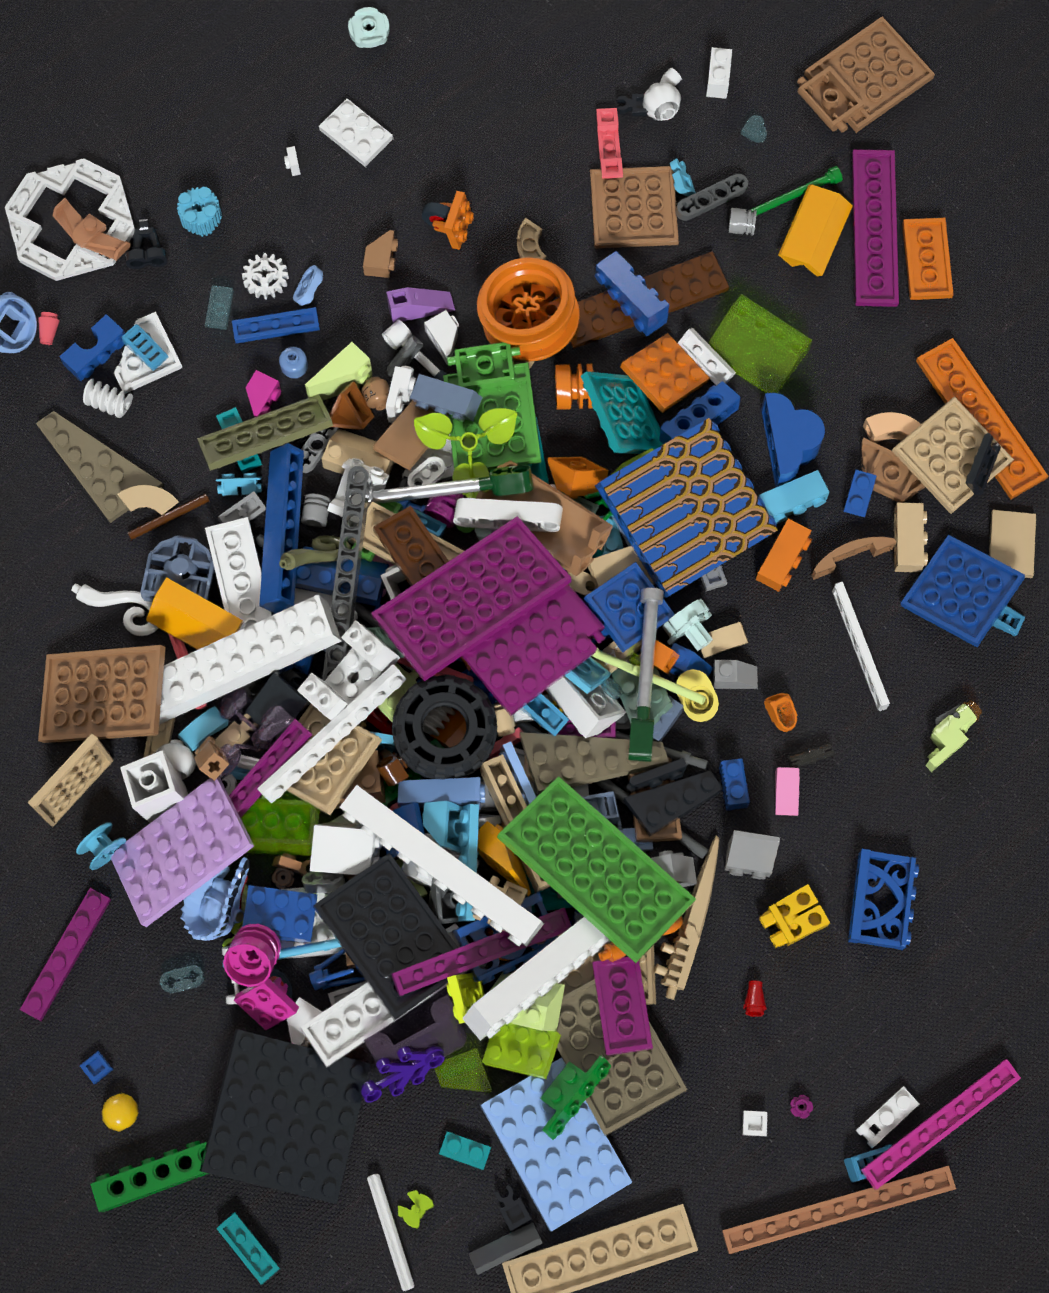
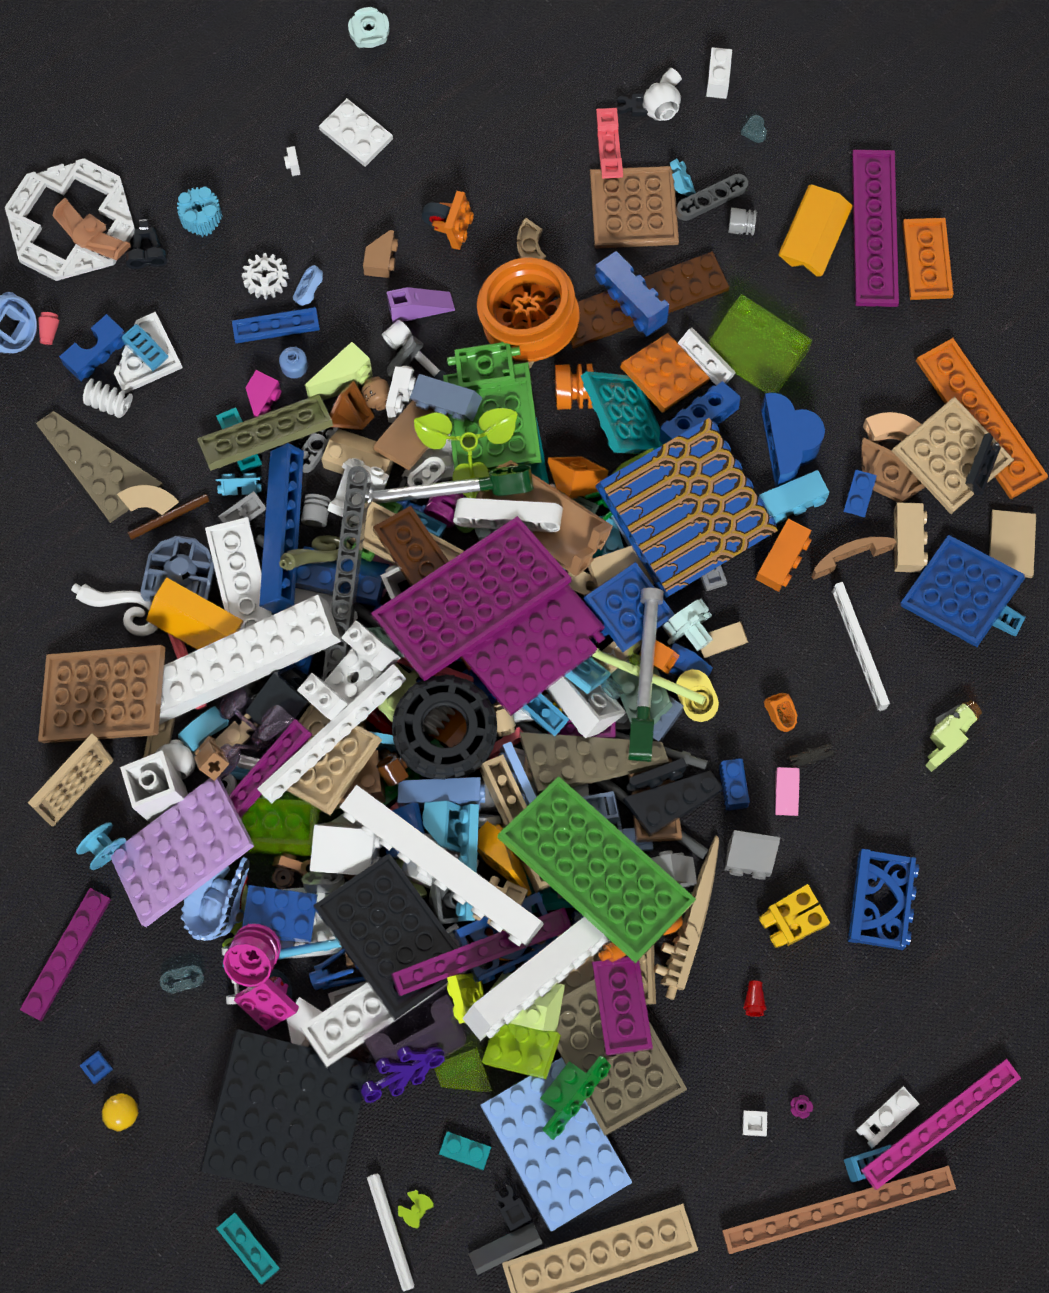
(108, 1200): green brick -> none
(219, 307): clear light blue plate -> none
(443, 333): white slope -> none
(734, 675): light grey slope -> none
(832, 176): green piece -> none
(863, 78): medium nougat plate -> none

